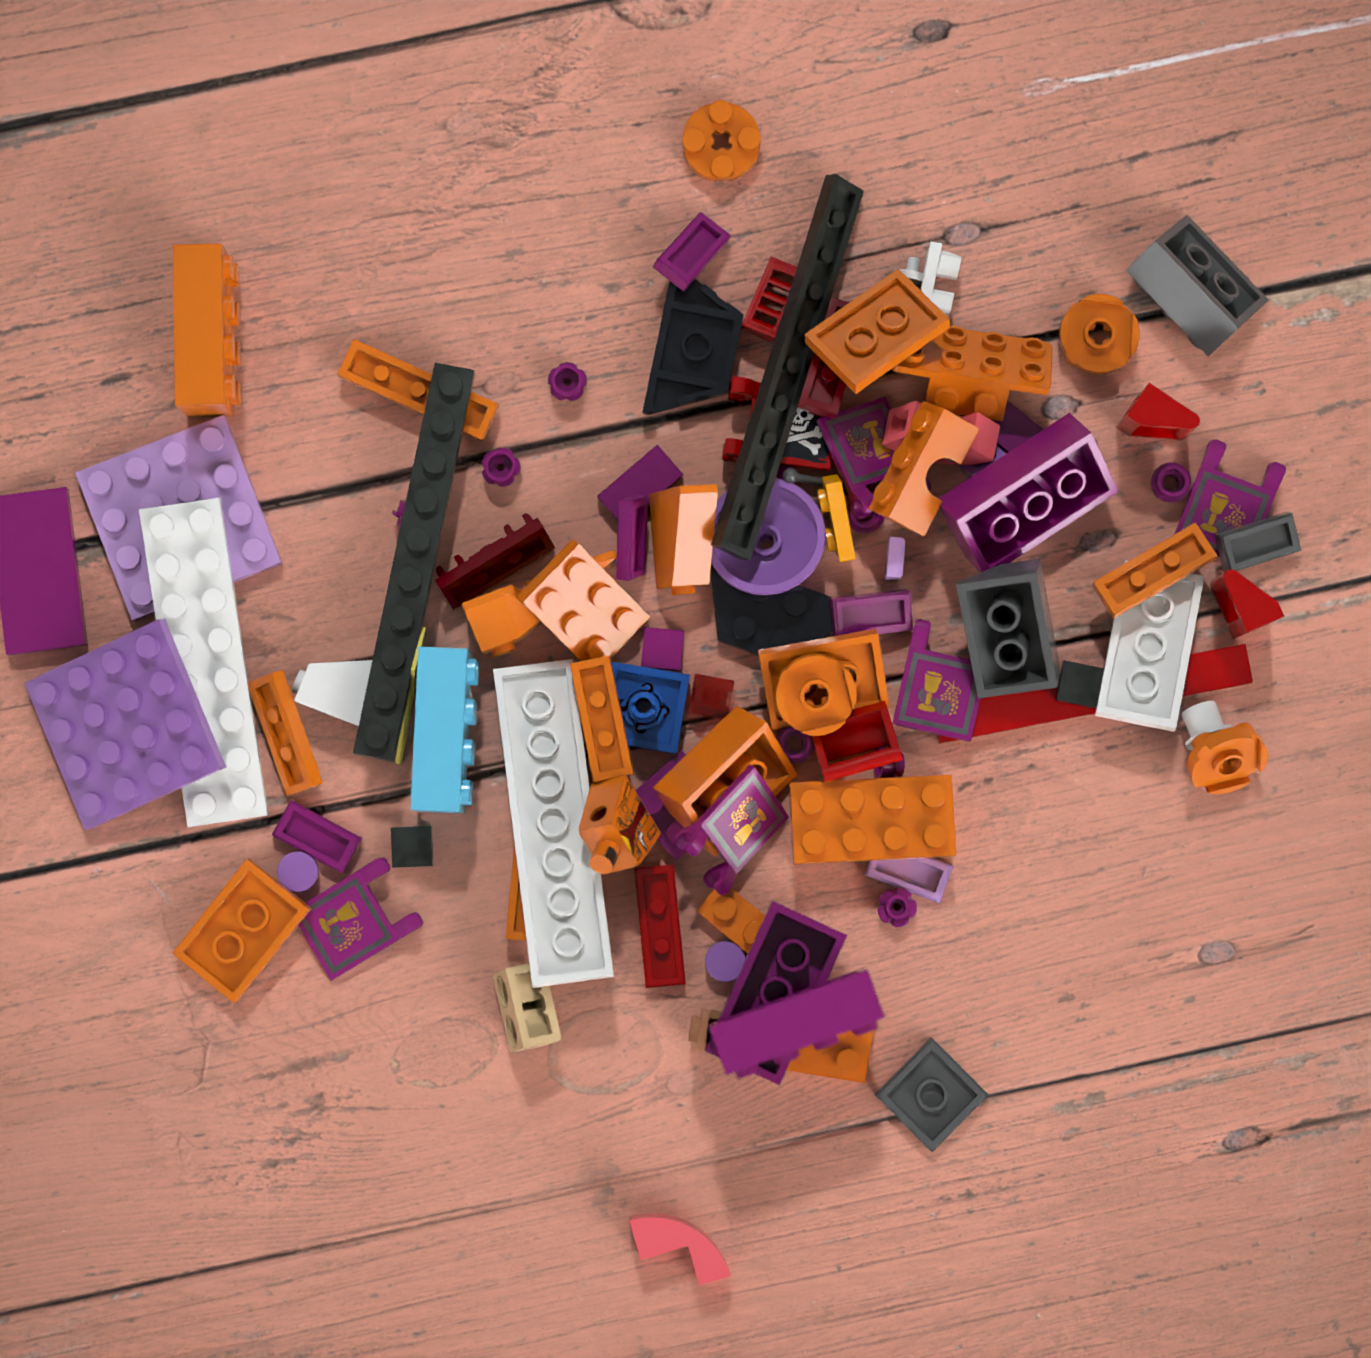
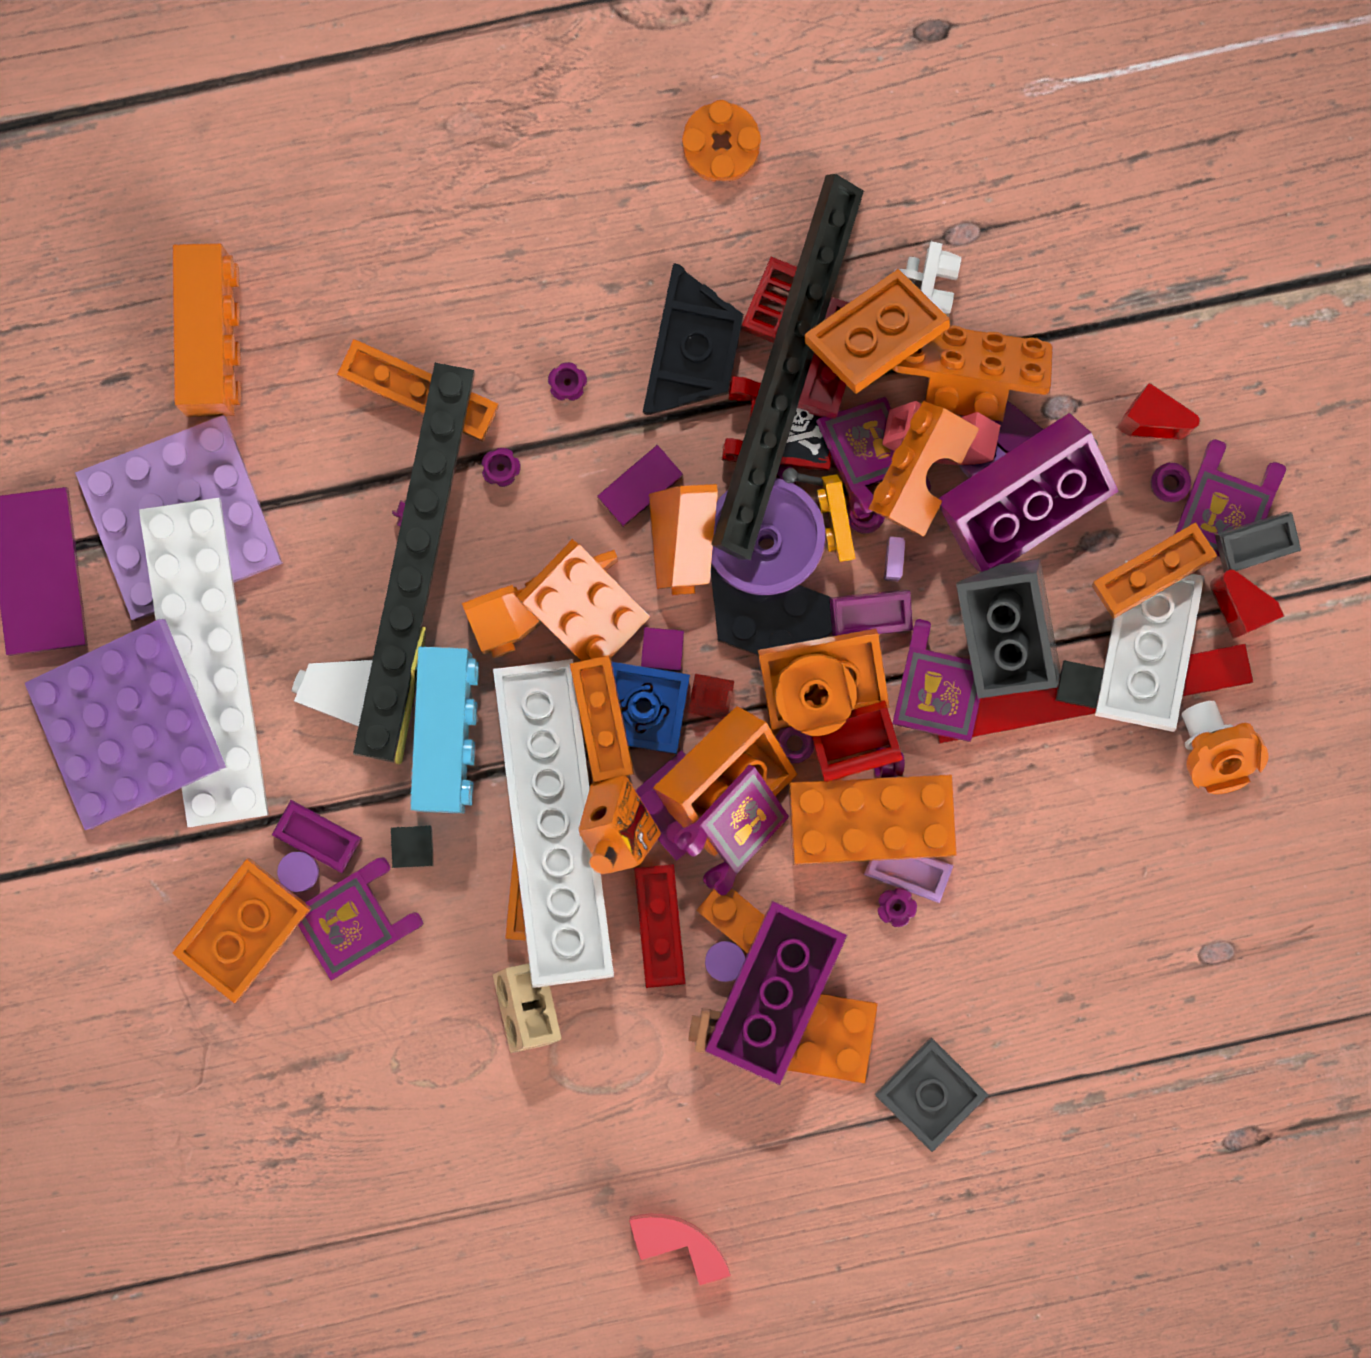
(284, 732): orange plate -> none
(494, 562): dark red plate -> none
(631, 537): magenta tile -> none
(691, 251): magenta tile -> none
(797, 1021): magenta brick -> none
(1116, 320): orange plate -> none
(1196, 285): dark grey slope -> none

